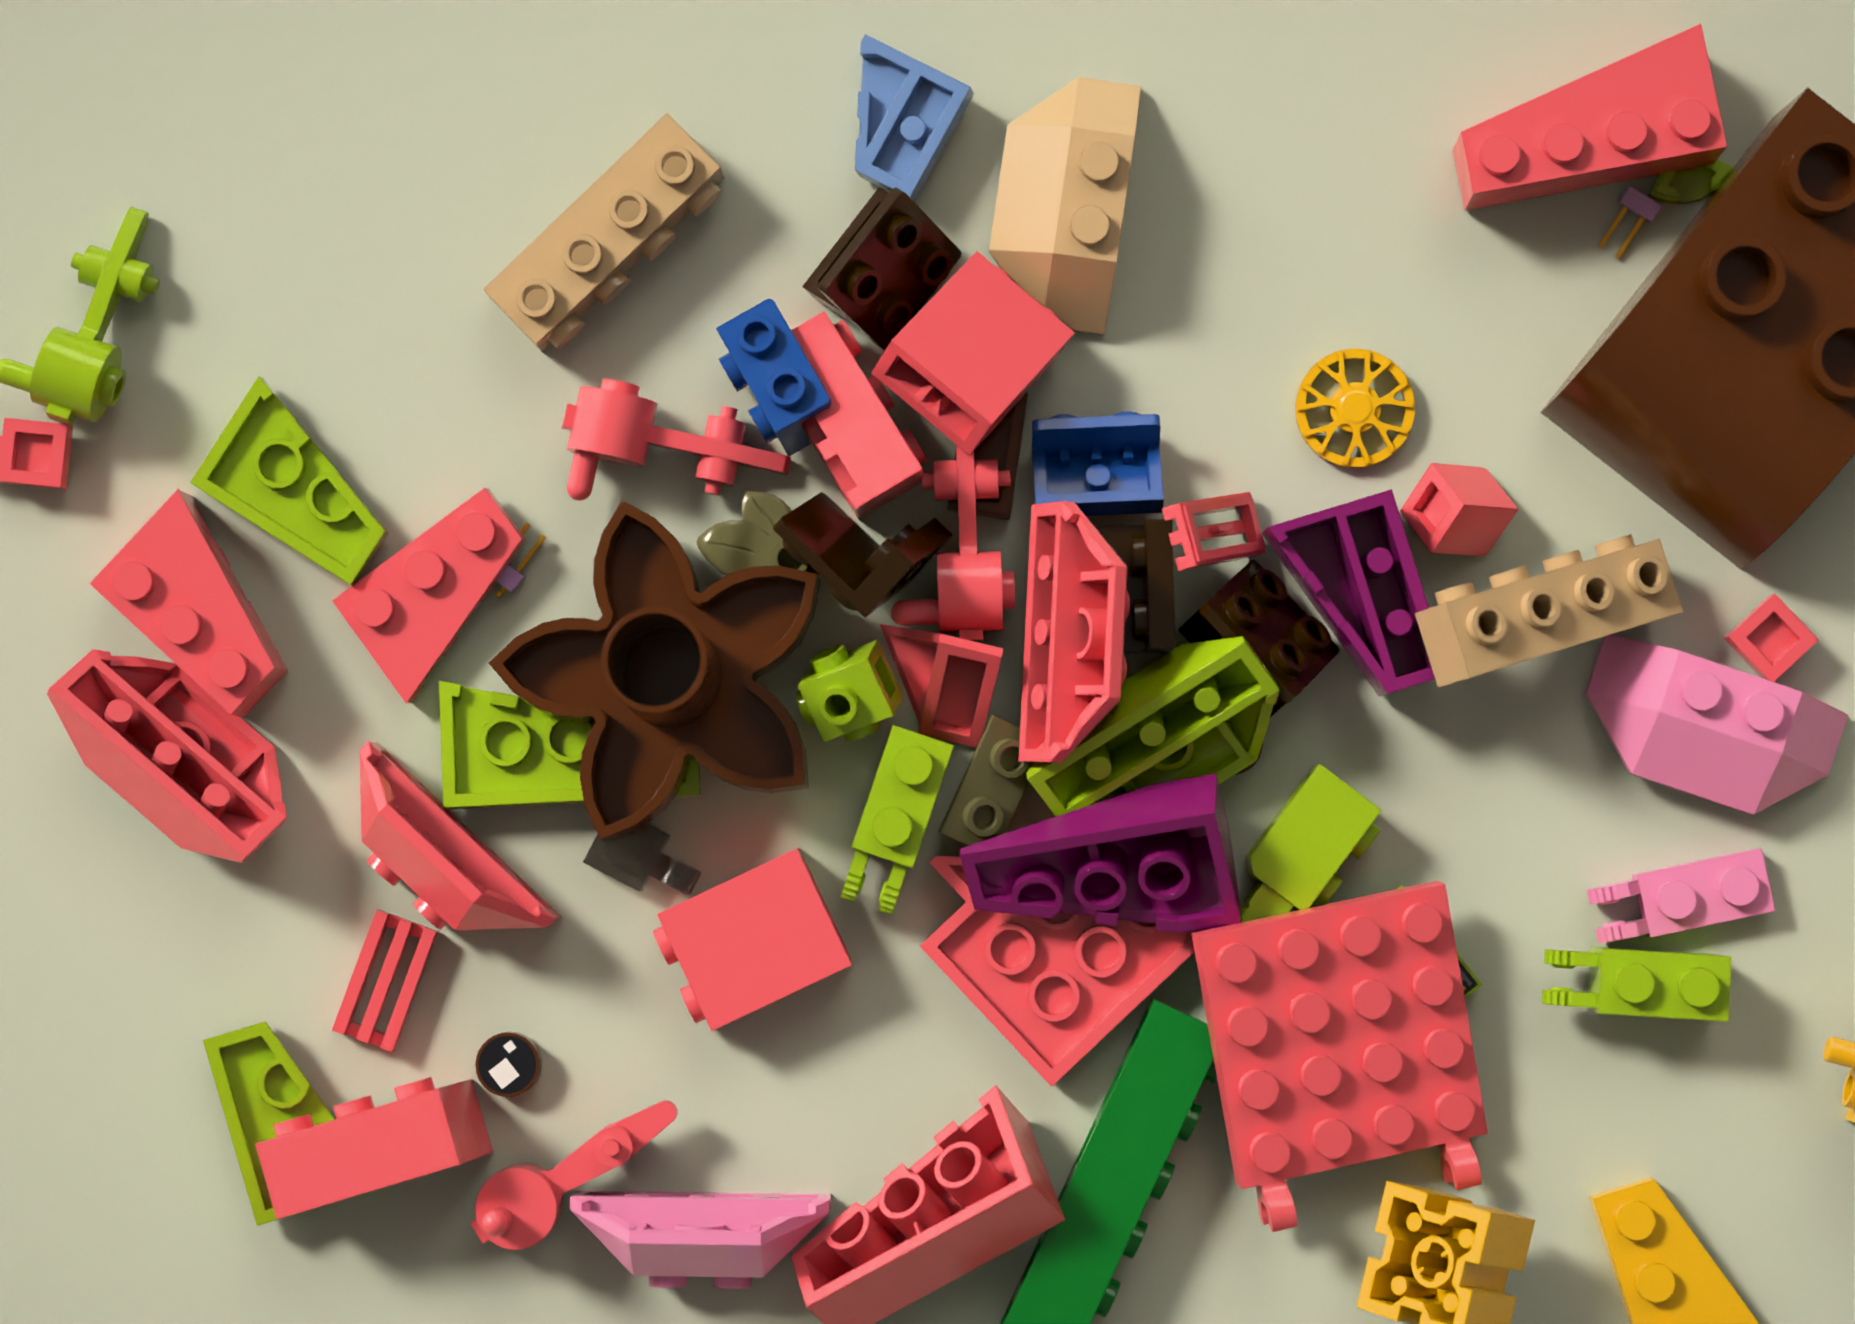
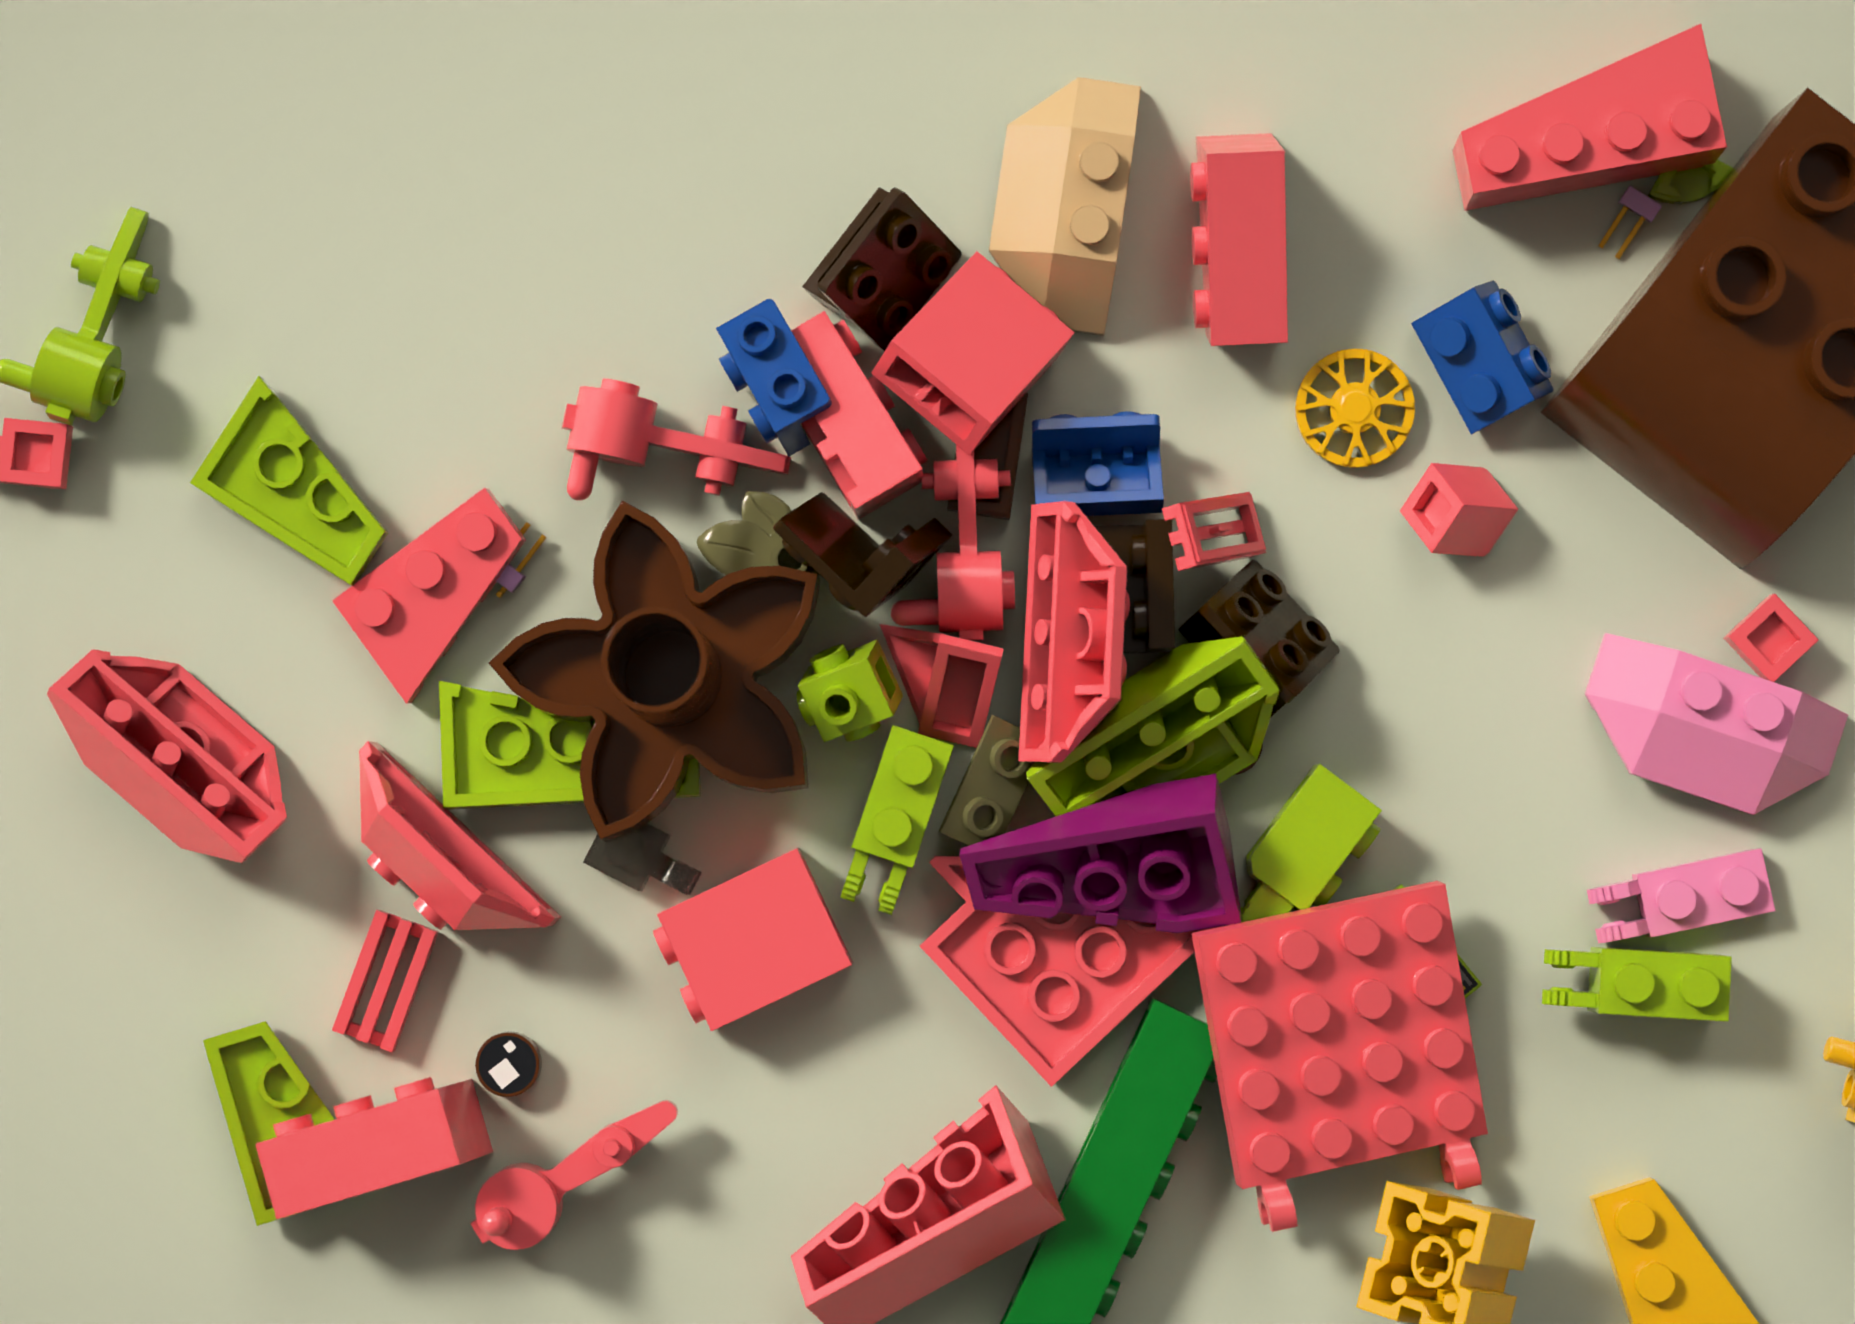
(190, 605): coral wedge -> none
(605, 234): tan brick -> none
(699, 1232): bright pink wedge -> none
(903, 117): medium blue wing -> none
(1240, 239): none -> coral wedge
(1362, 584): magenta wedge -> none
(1484, 355): none -> blue bracket
(1547, 611): tan brick -> none

